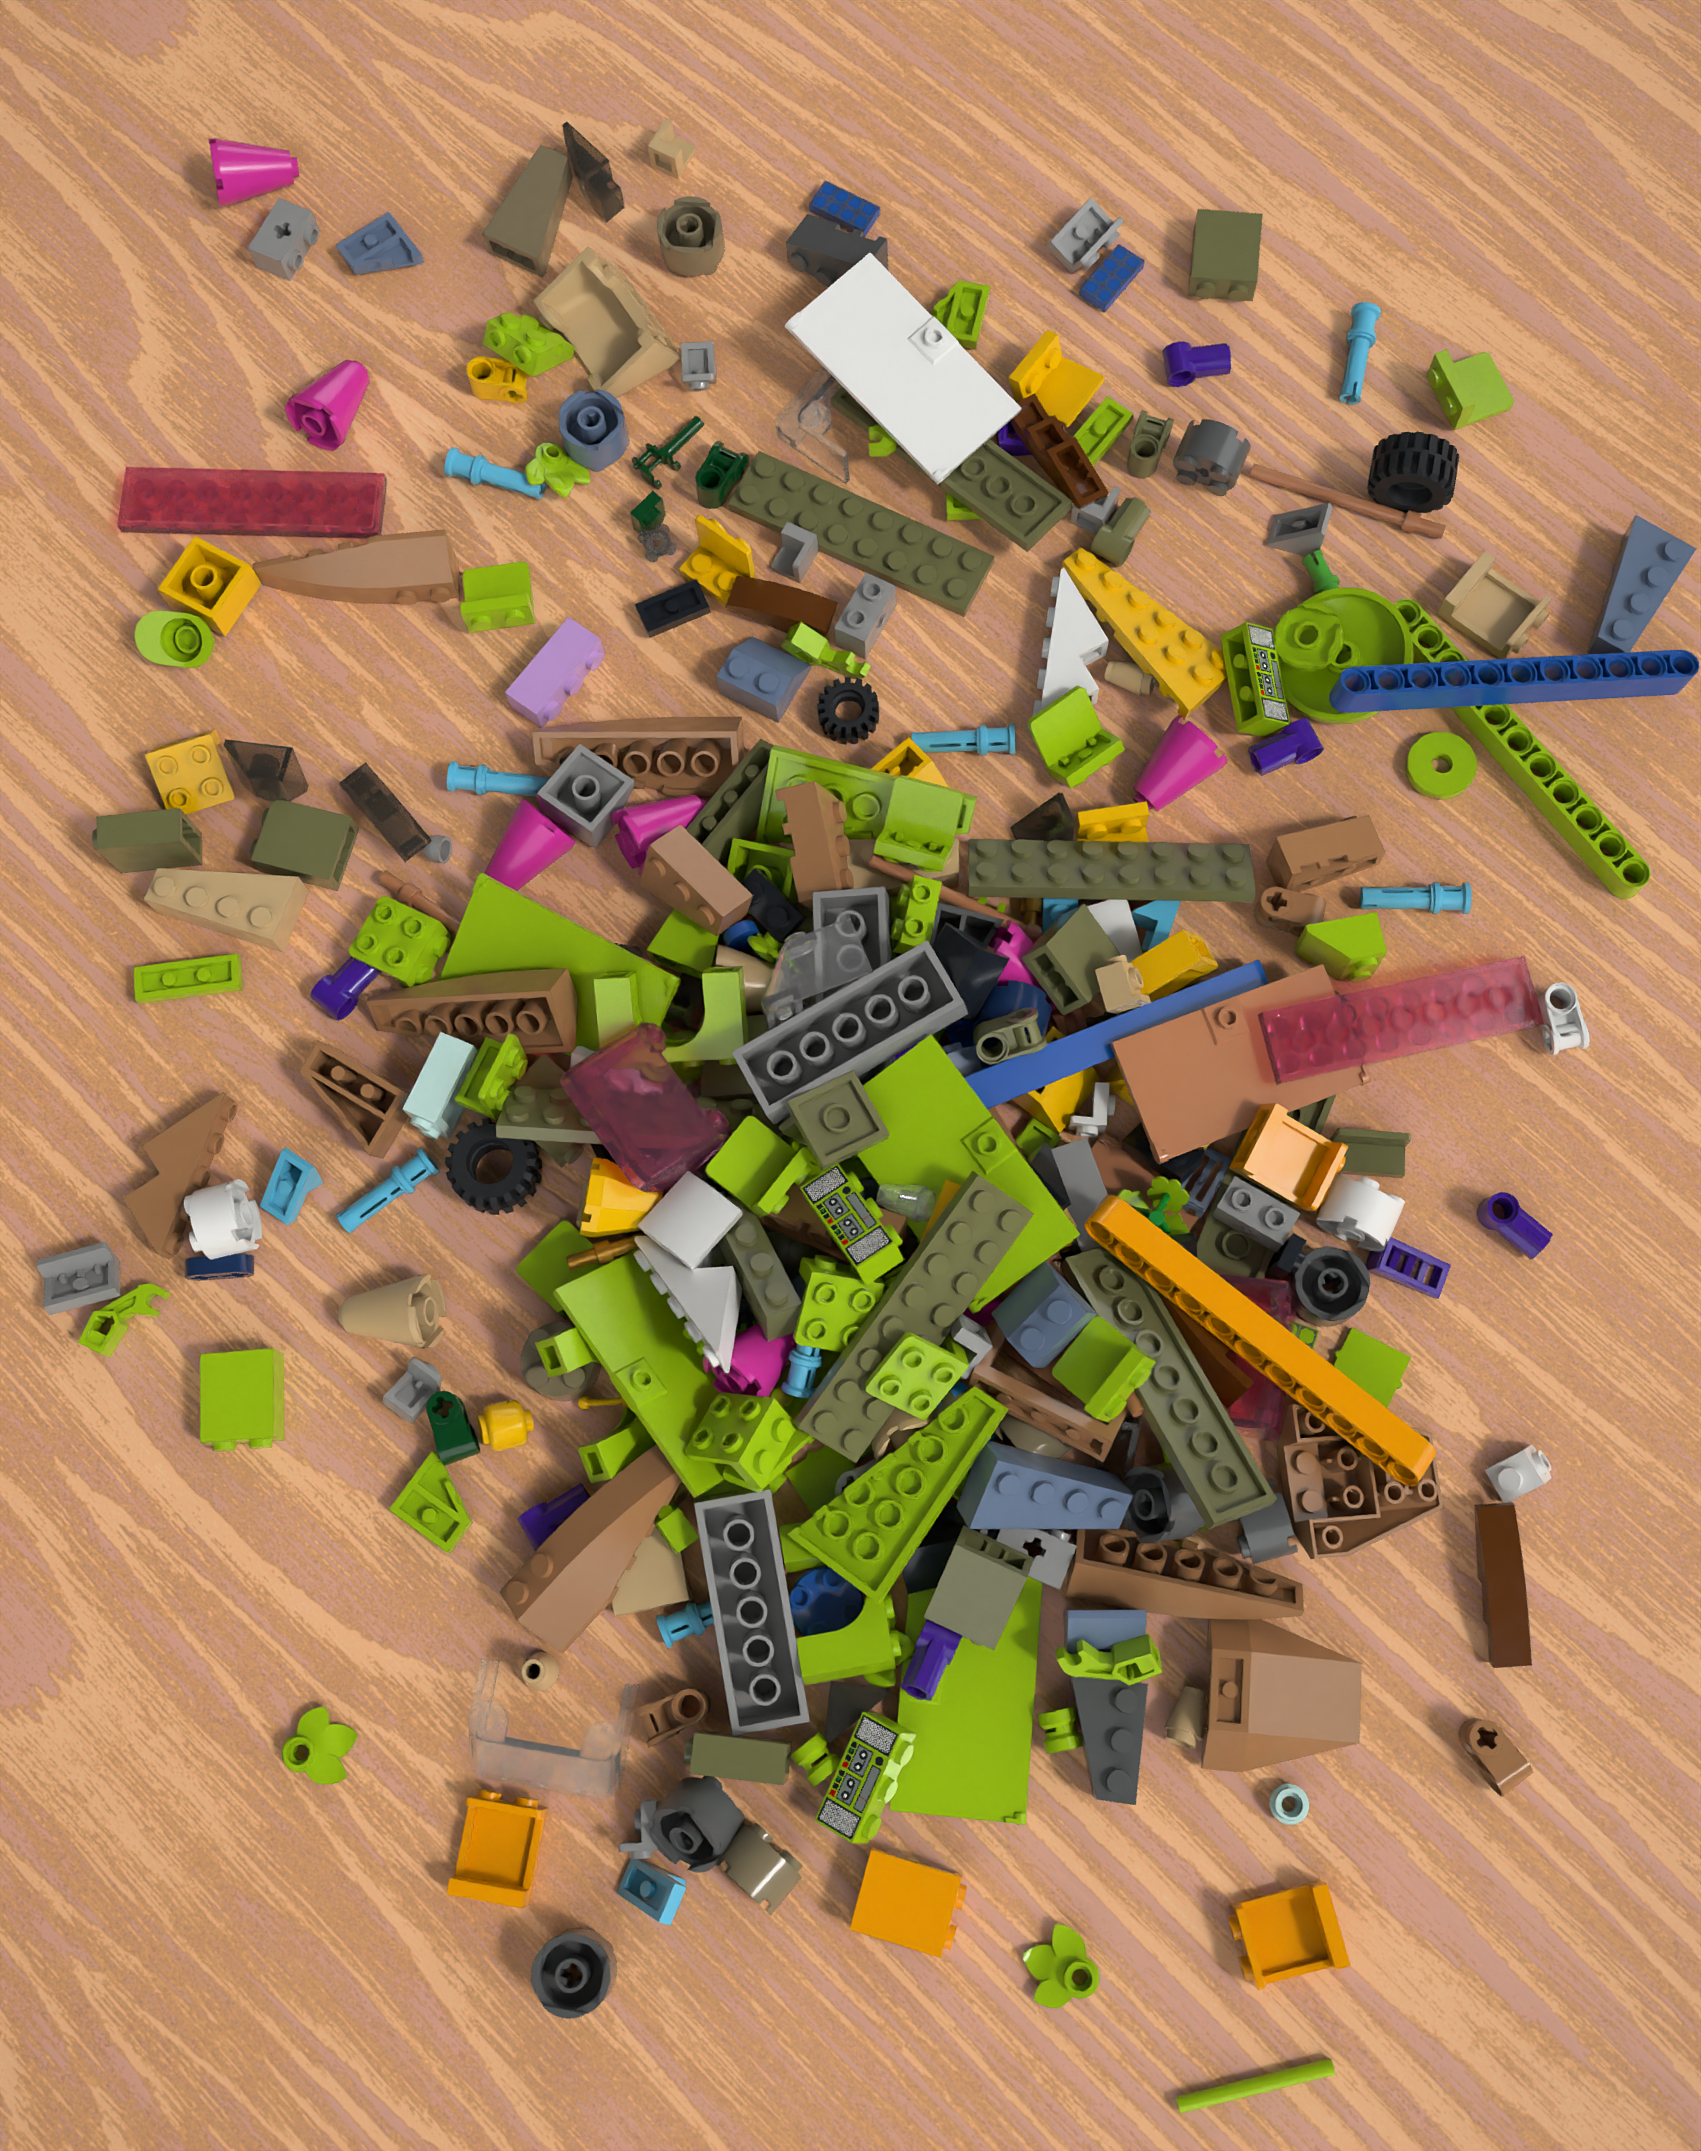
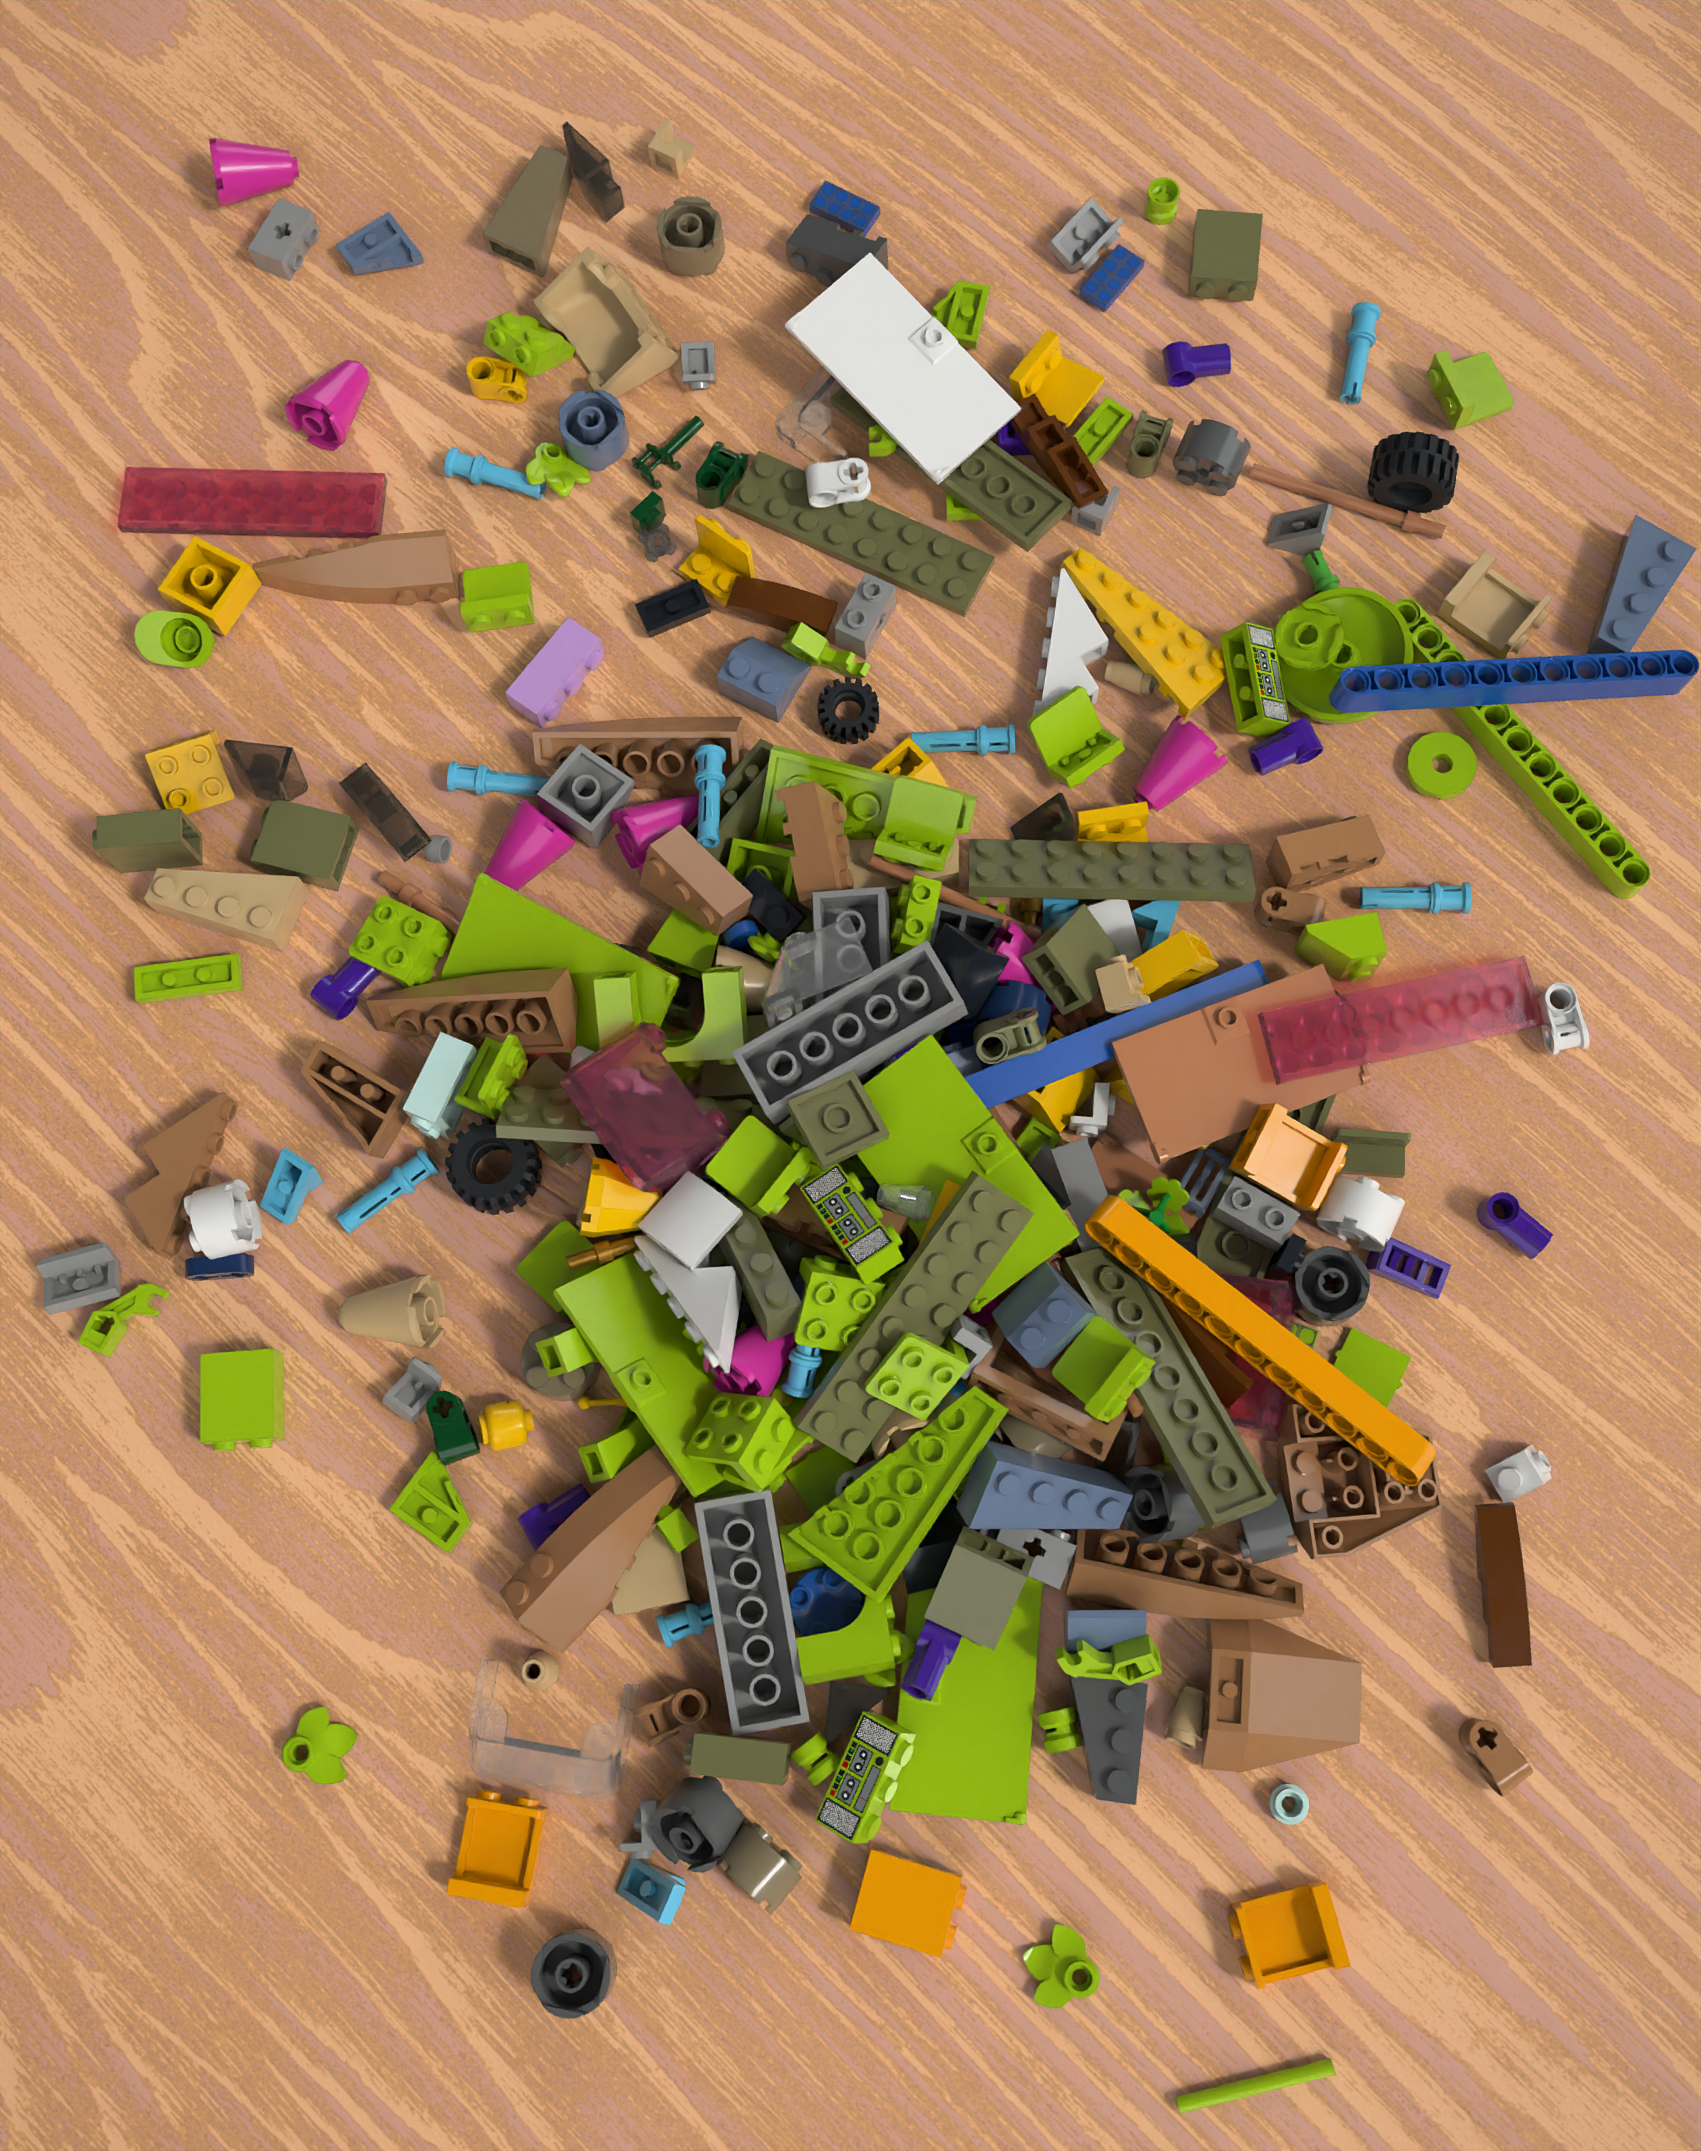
(709, 783): none -> medium azure pin
(796, 553): light grey panel -> none
(835, 482): none -> white piece
(1118, 537): olive piece -> none
(1162, 201): none -> lime wheel
(1176, 1168): black plate -> none

